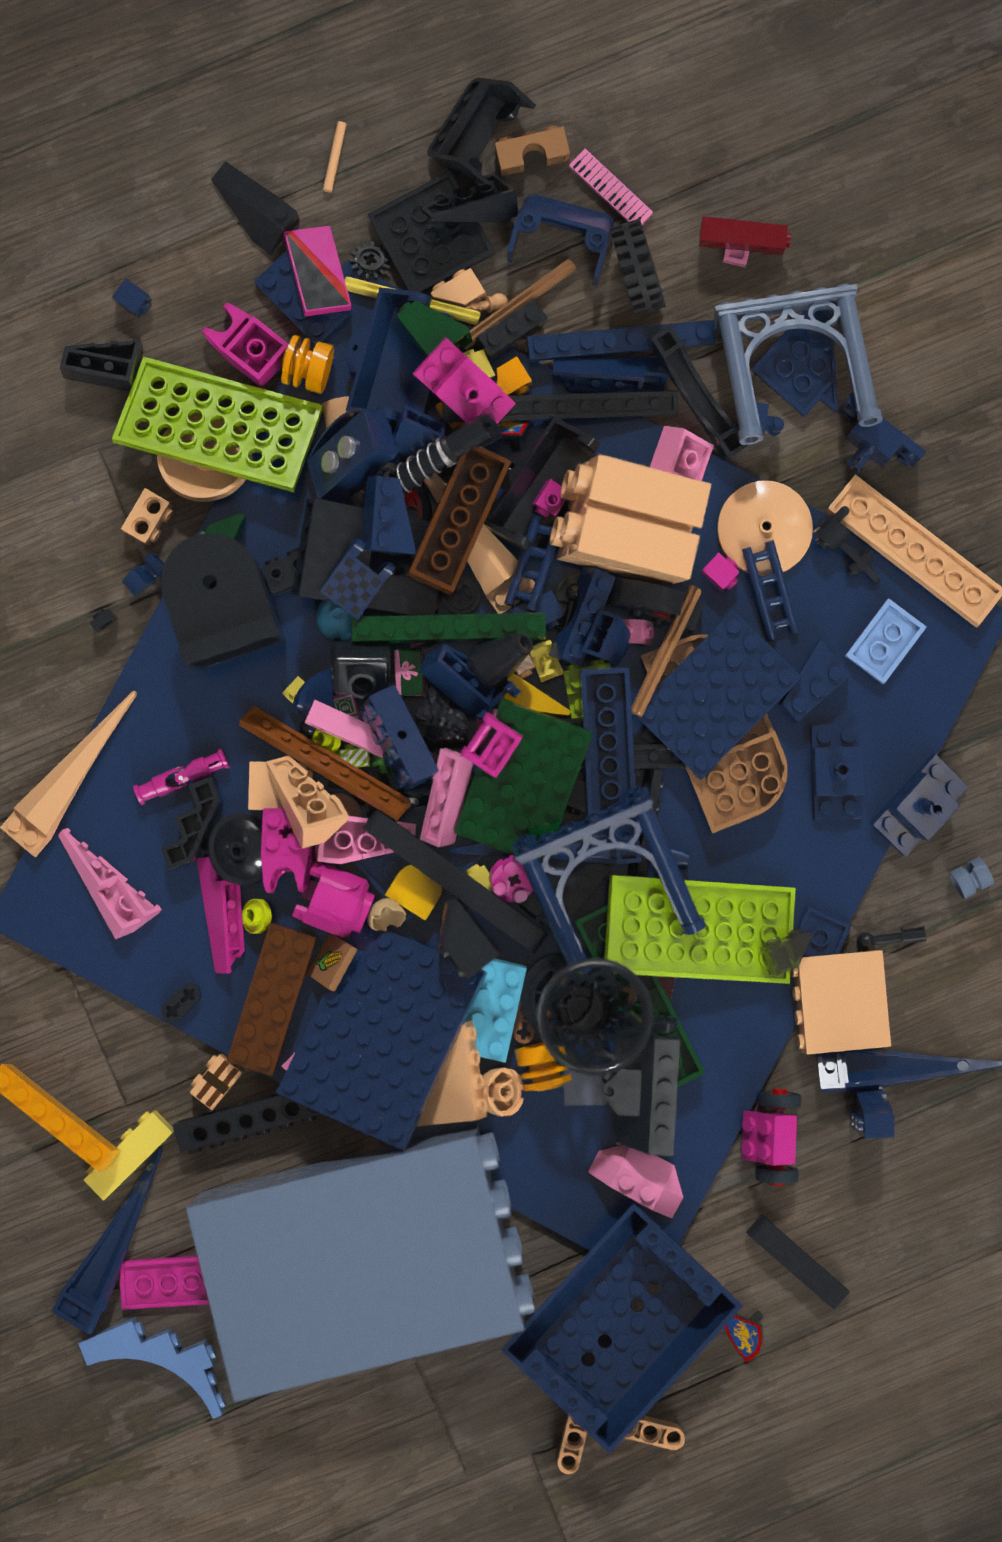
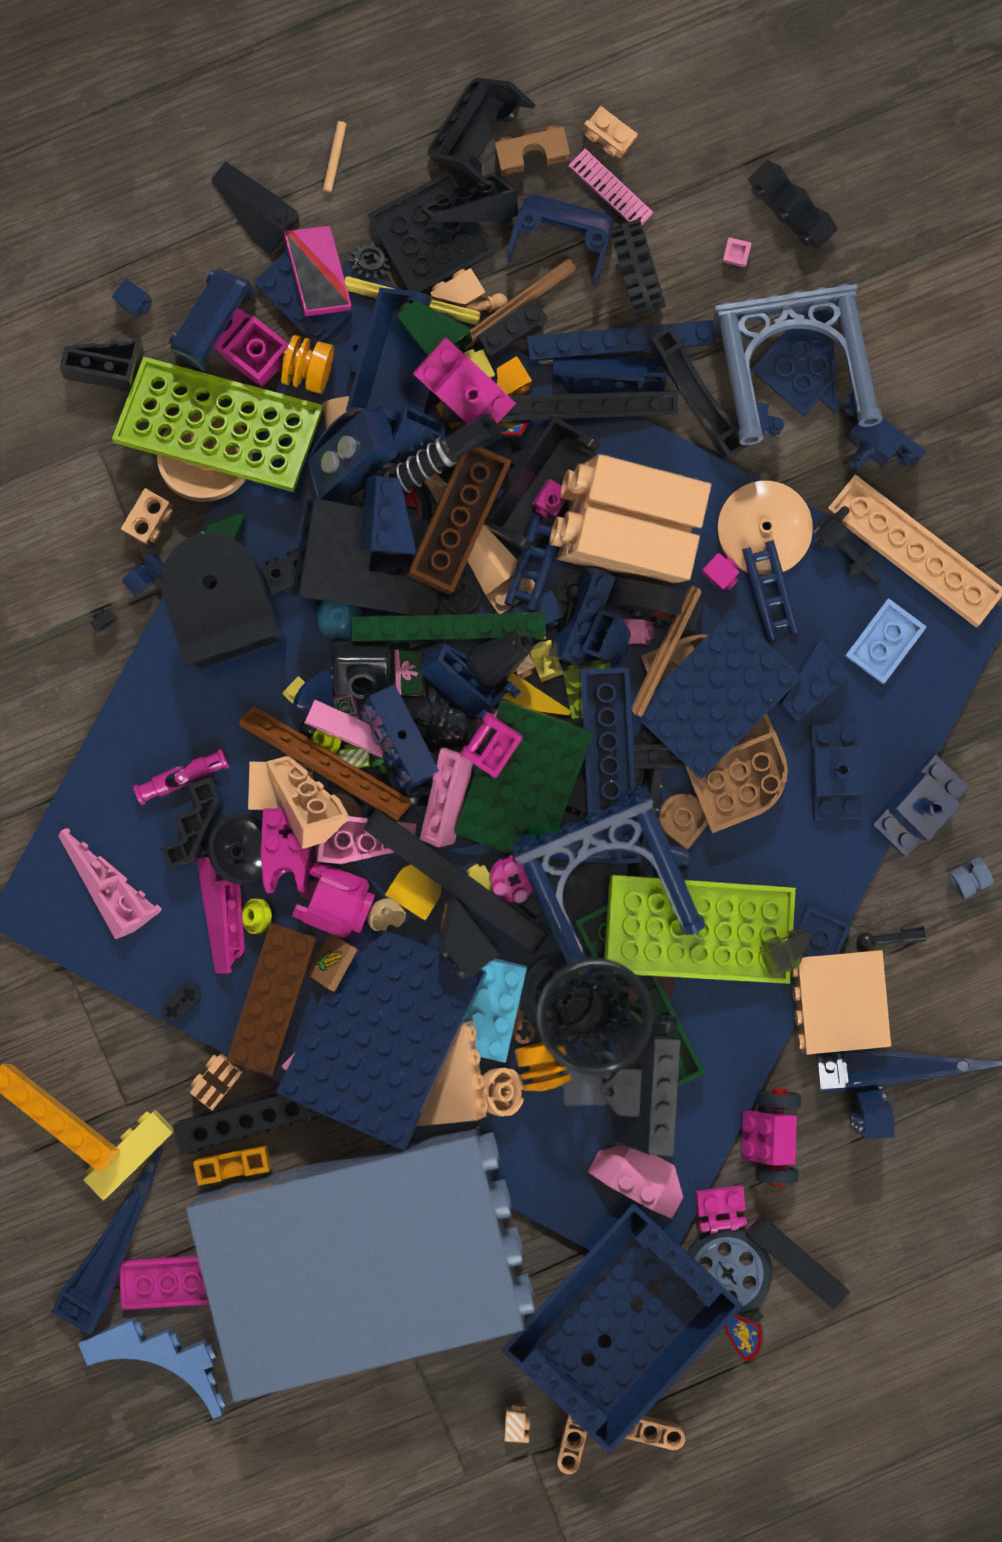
(45, 805): light nougat plate -> none
(209, 318): none -> dark blue windscreen
(231, 1164): none -> light orange arch
(353, 583): dark blue flag -> none
(517, 1423): none -> light nougat brick
(609, 132): none -> light nougat bracket
(681, 453): bright pink slope -> none
(682, 819): none -> medium nougat tile
(720, 1201): none -> dark pink plate
(740, 1242): none -> sand blue wedge
(744, 235): dark red brick -> none
(791, 205): none -> black brick

